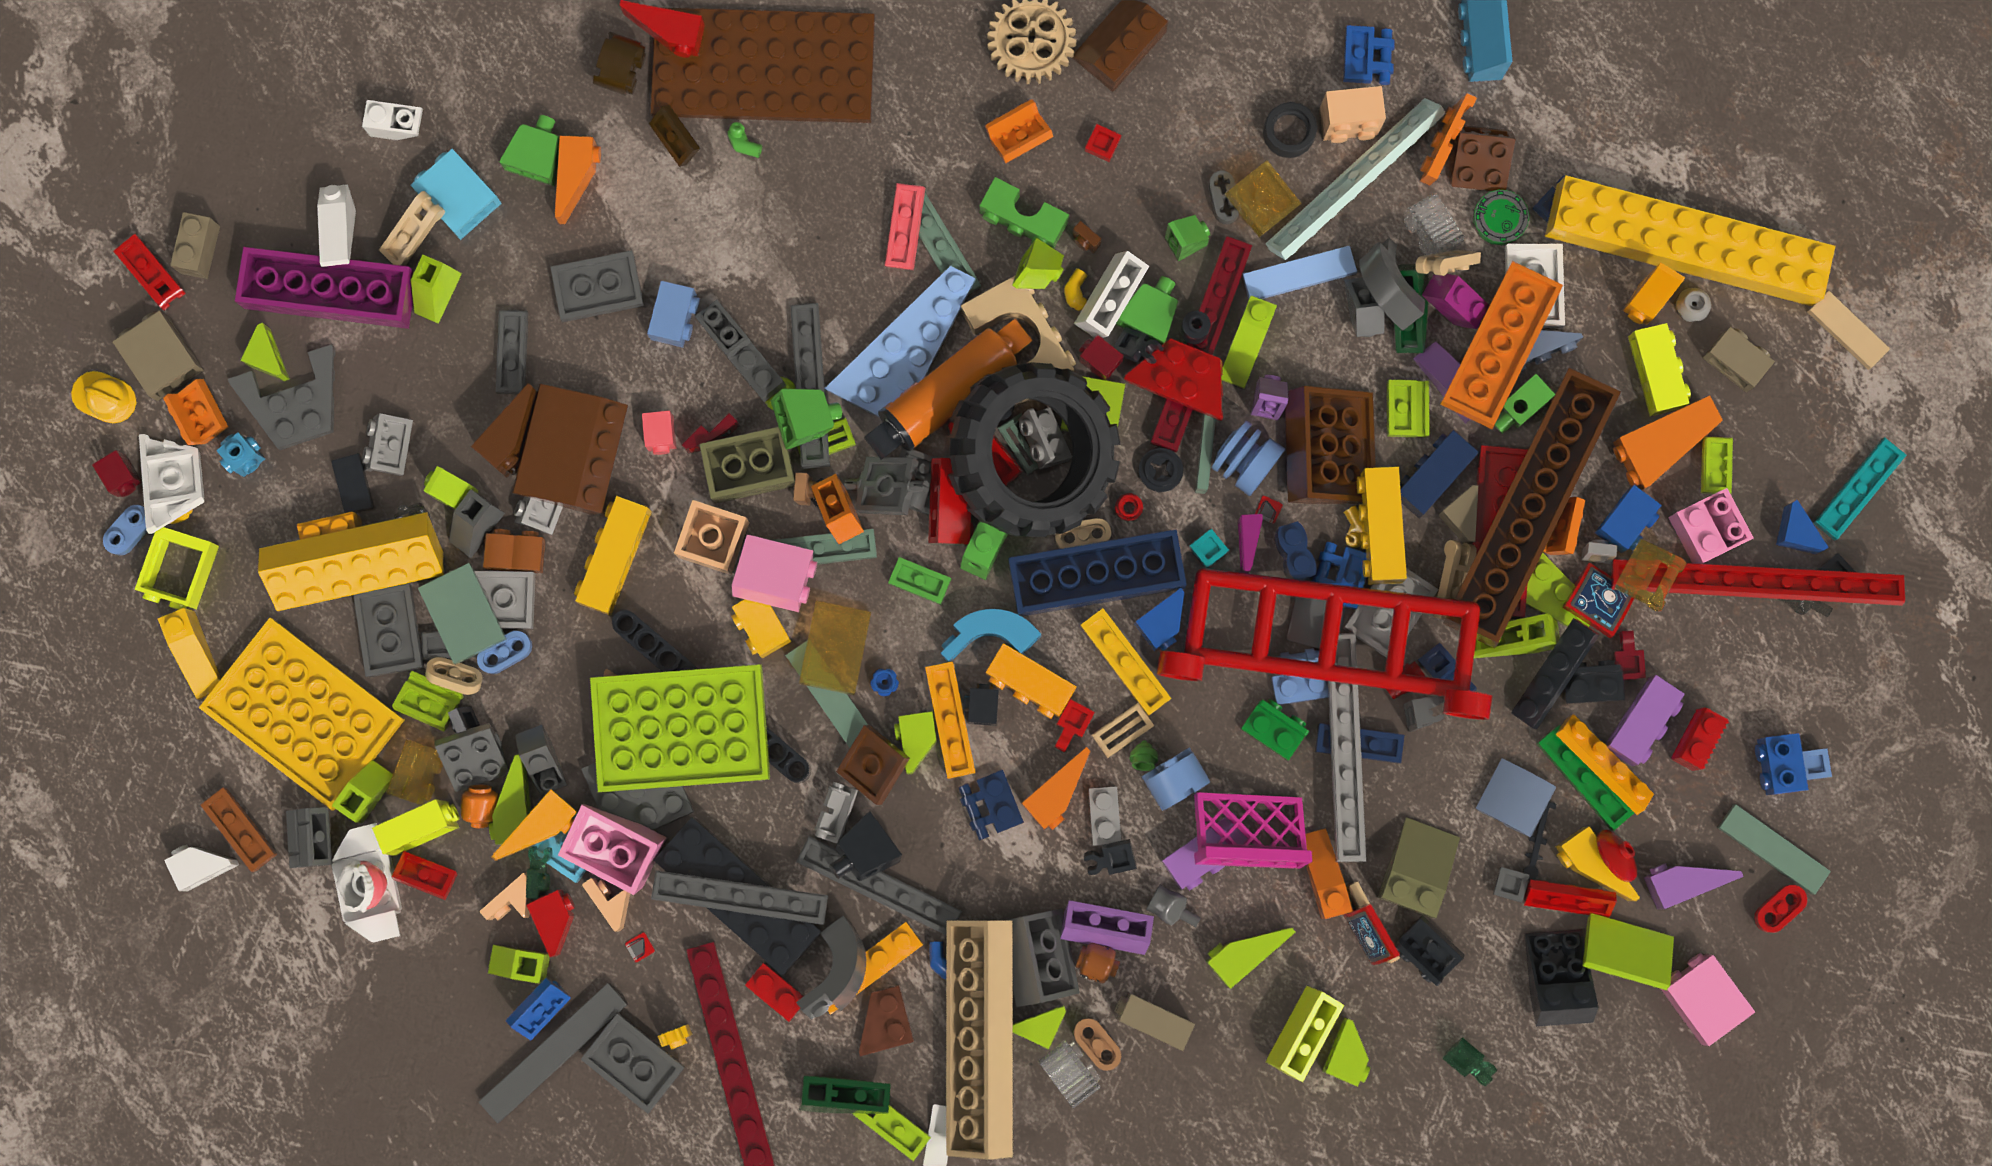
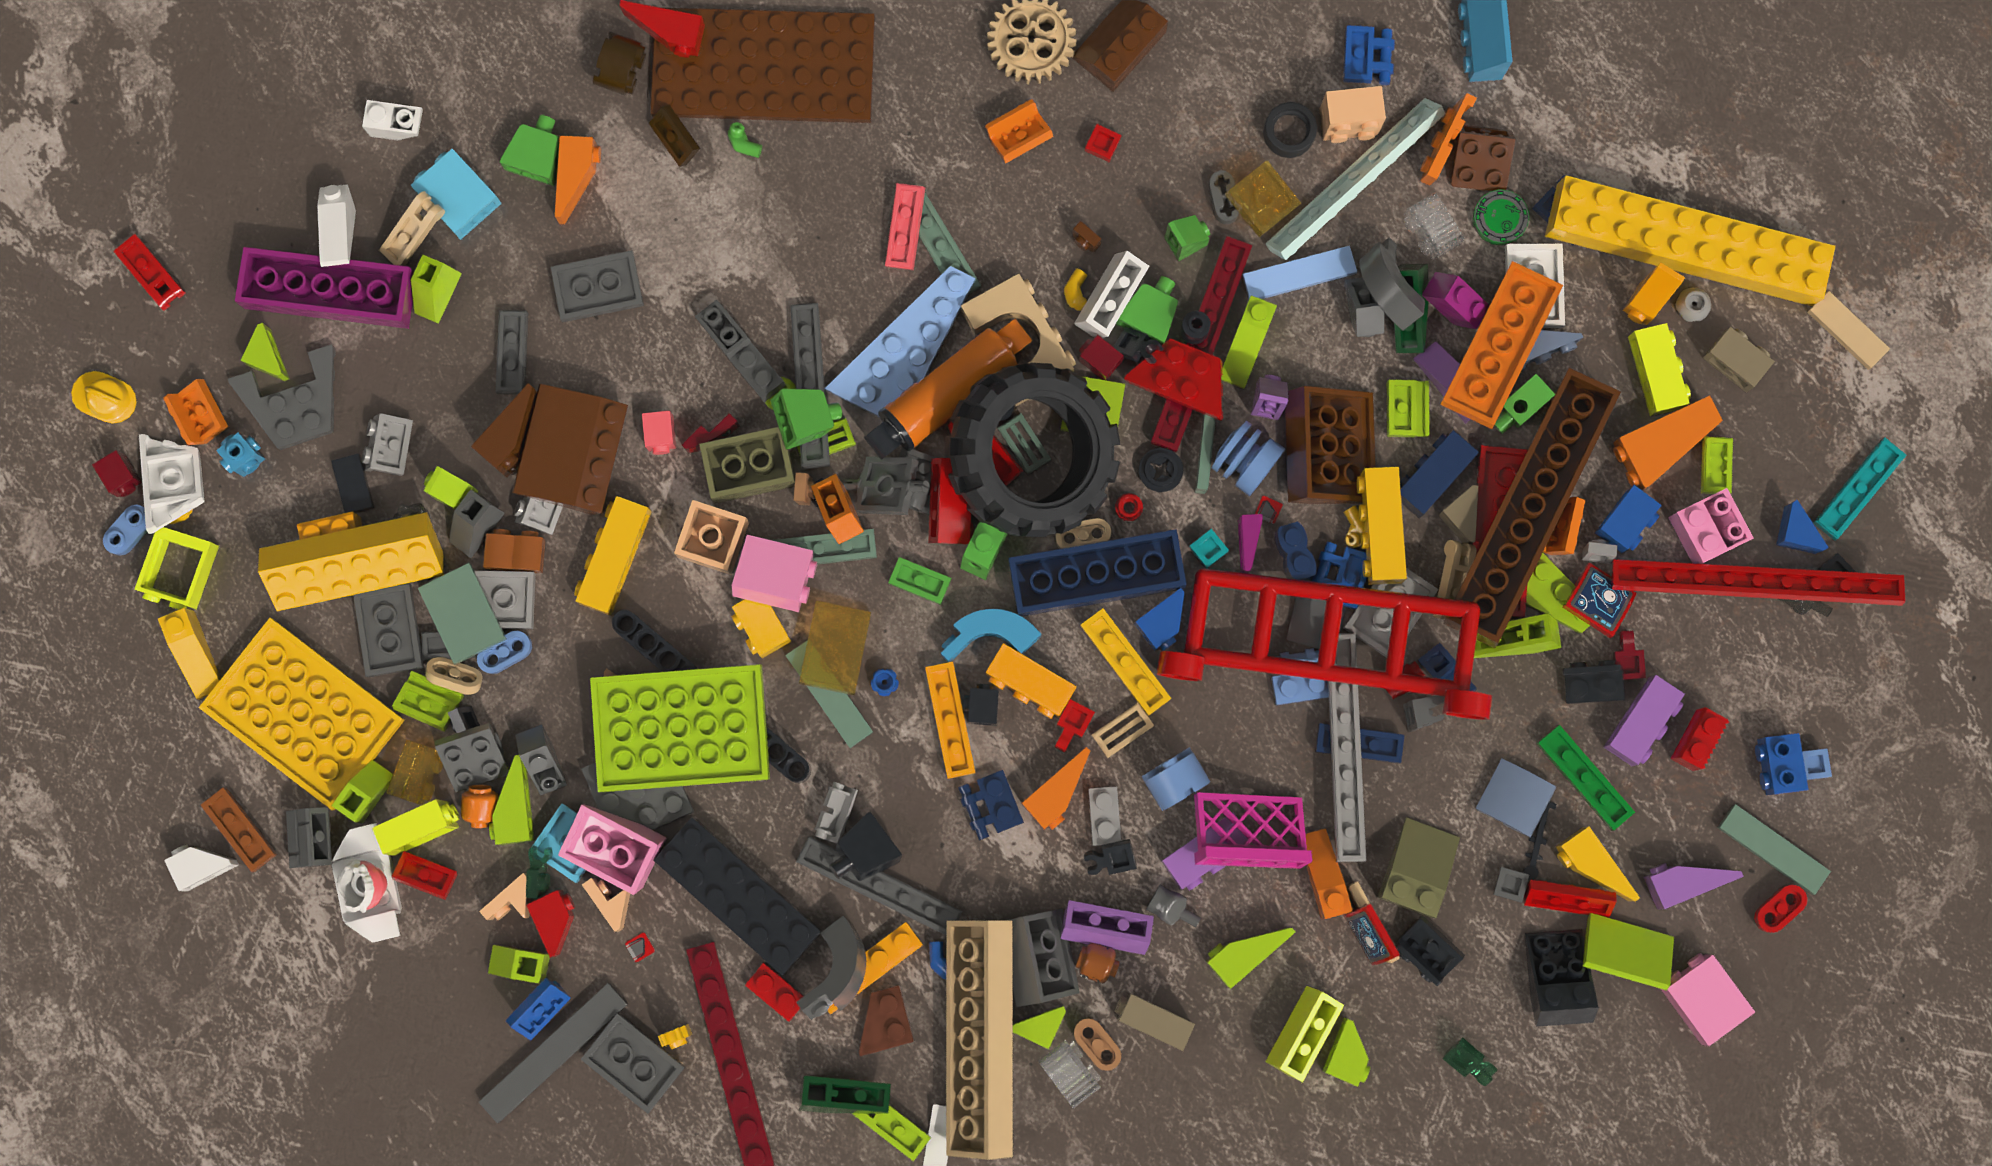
(157, 355): dark tan brick -> none
(195, 245): dark tan brick -> none
(542, 823): light orange slope -> none
(673, 314): medium blue brick -> none
(739, 897): dark grey tile -> none
(873, 764): reddish brown plate -> none
(917, 737): lime slope -> none
(999, 207): bright green arch -> none
(1038, 267): lime slope -> none
(1044, 438): light grey bracket -> none
(1143, 757): bright green plate -> none
(1275, 728): green bracket -> none
(1447, 262): tan plate -> none
(1555, 673): black plate -> none
(1605, 764): light orange plate -> none
(1617, 855): red dish -> none
(1641, 570): clear yellow plate -> none

